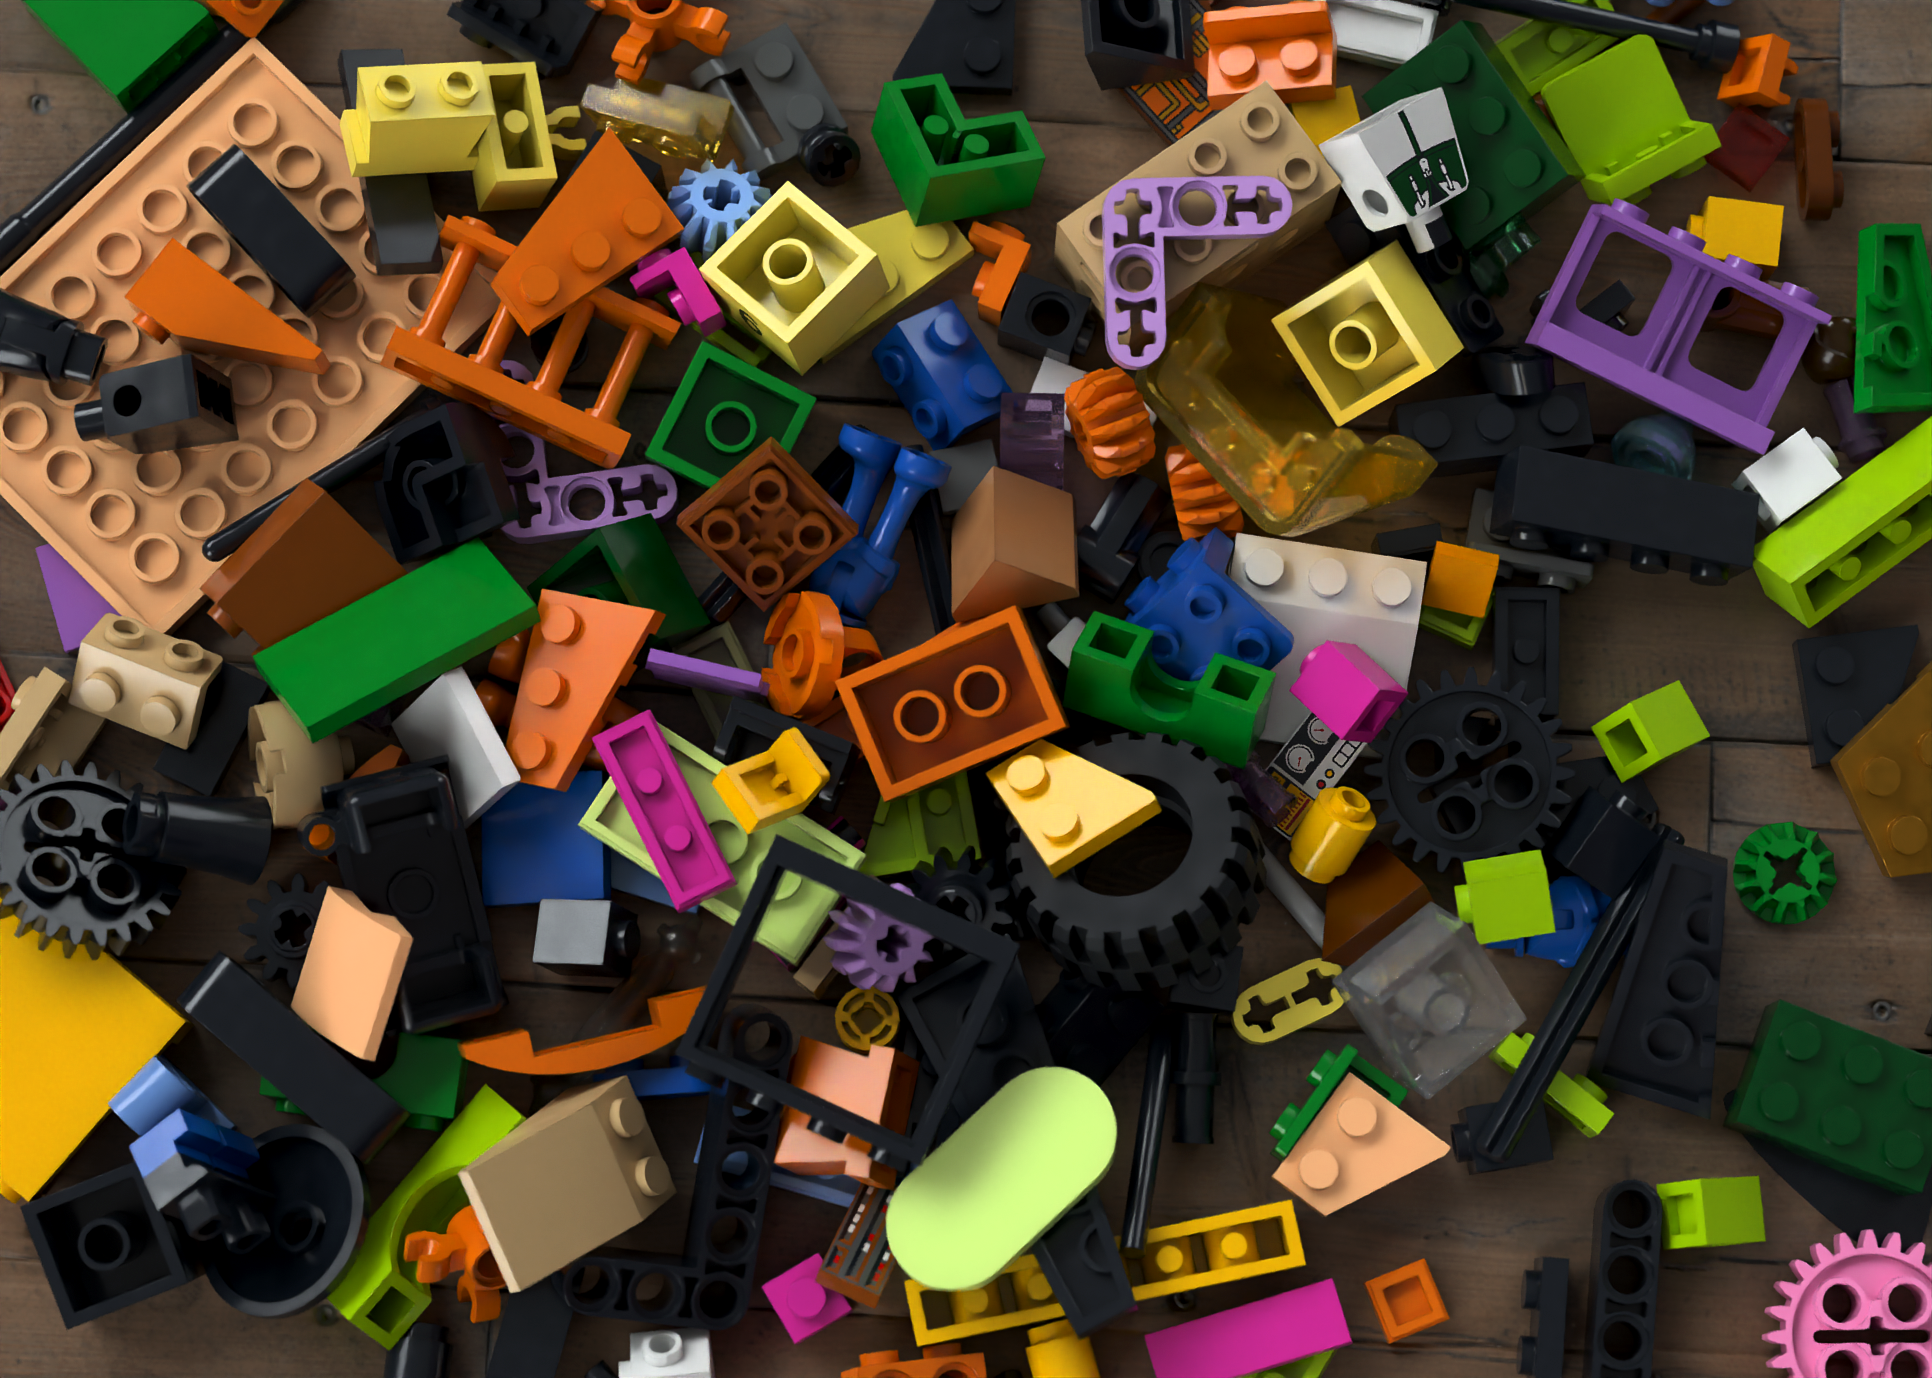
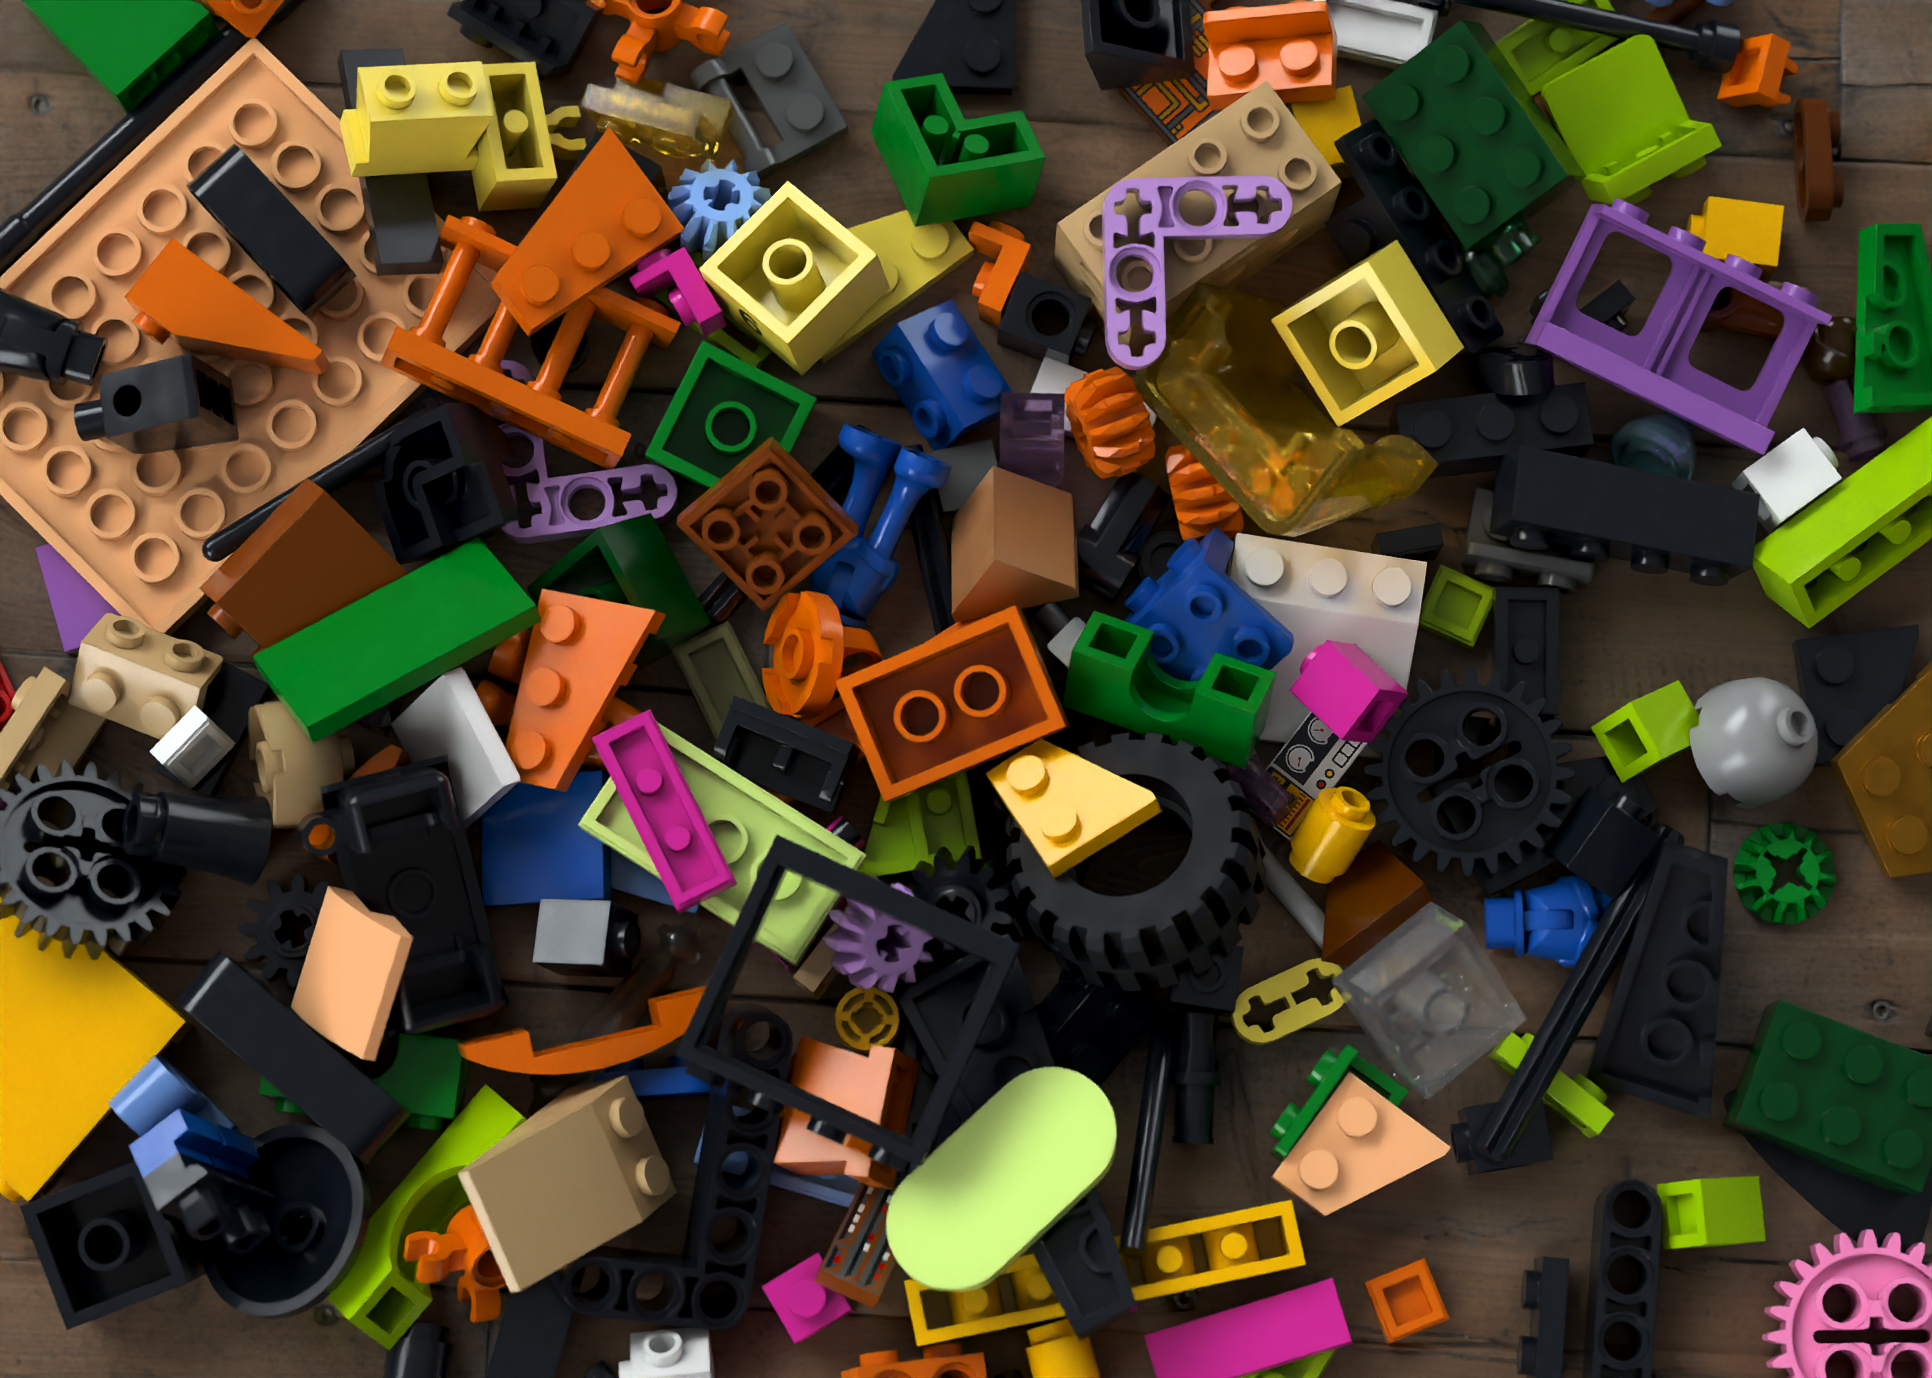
(192, 747): none -> white tile
(707, 675): medium lavender piece -> none
(773, 782): yellow bracket -> none
(812, 153): black bush -> none
(1402, 167): white torso -> none
(1460, 579): light orange tile -> none
(1506, 897): lime brick -> none
(1746, 148): clear red tile -> none
(1754, 740): none -> light grey cylinder

